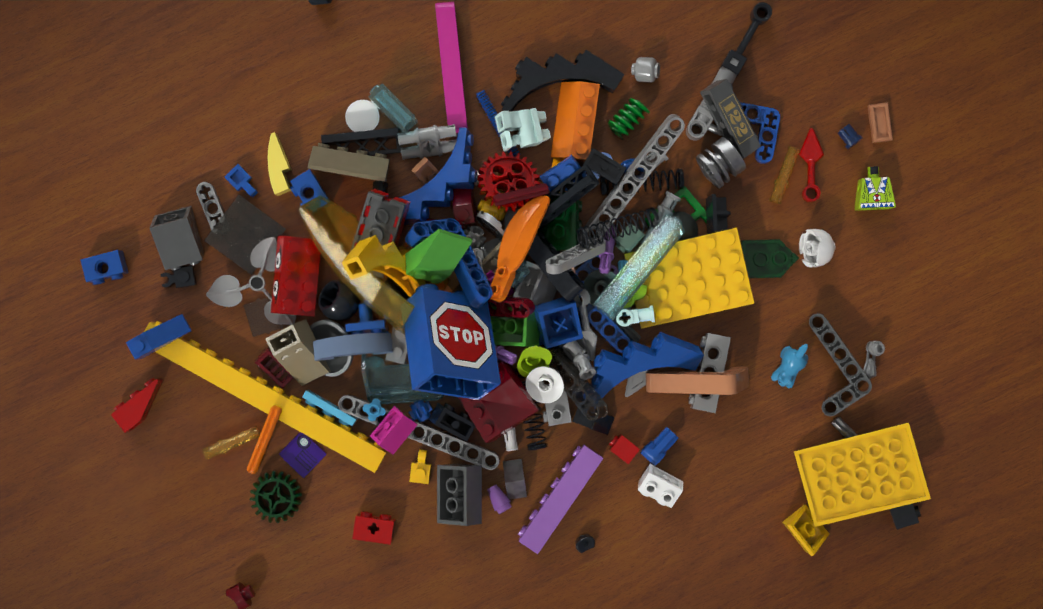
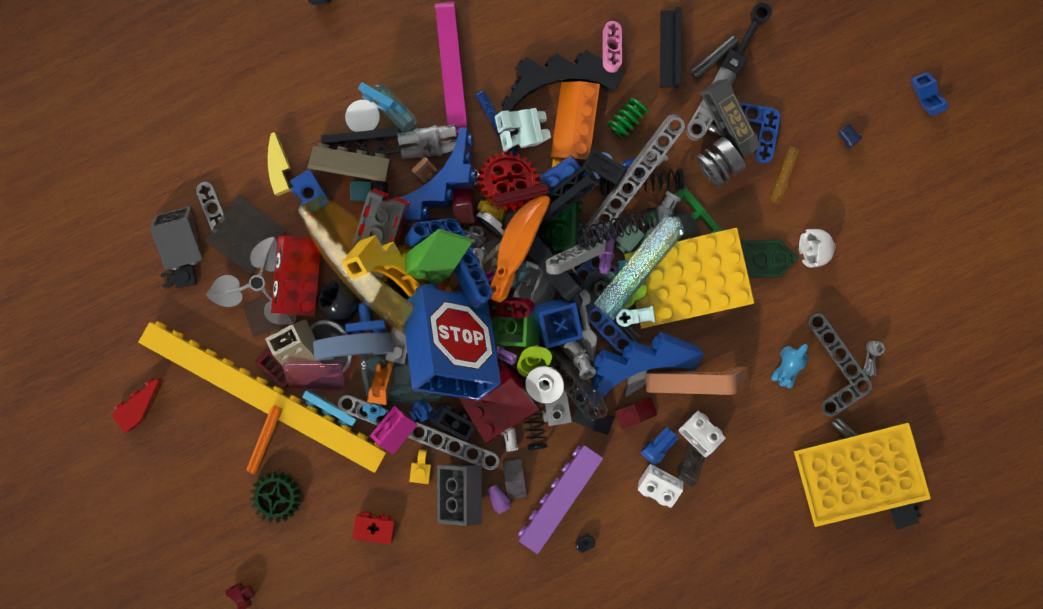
(93, 267): blue brick -> none
(158, 337): blue slope -> none
(225, 445): clear yellow pin -> none
(240, 179): blue plate -> none
(302, 454): dark purple sticker -> none
(314, 376): none -> clear pink piece
(359, 190): none -> dark azure slope
(381, 384): none -> orange hinge
(383, 101): none -> dark azure hinge
(617, 41): none -> bright pink beam
(623, 448): red brick -> none
(635, 413): none -> dark red slope
(645, 69): light grey head -> none
(670, 48): none -> black fence
(690, 466): none -> clear smoke tile
(702, 433): none -> white brick
(714, 57): none -> dark grey axle
(716, 214): black panel -> none
(721, 345): light grey brick -> none
(803, 529): yellow slope -> none
(811, 153): red piece -> none
(874, 192): torso -> none
(880, 122): nougat tile -> none
(927, 93): none -> blue slope

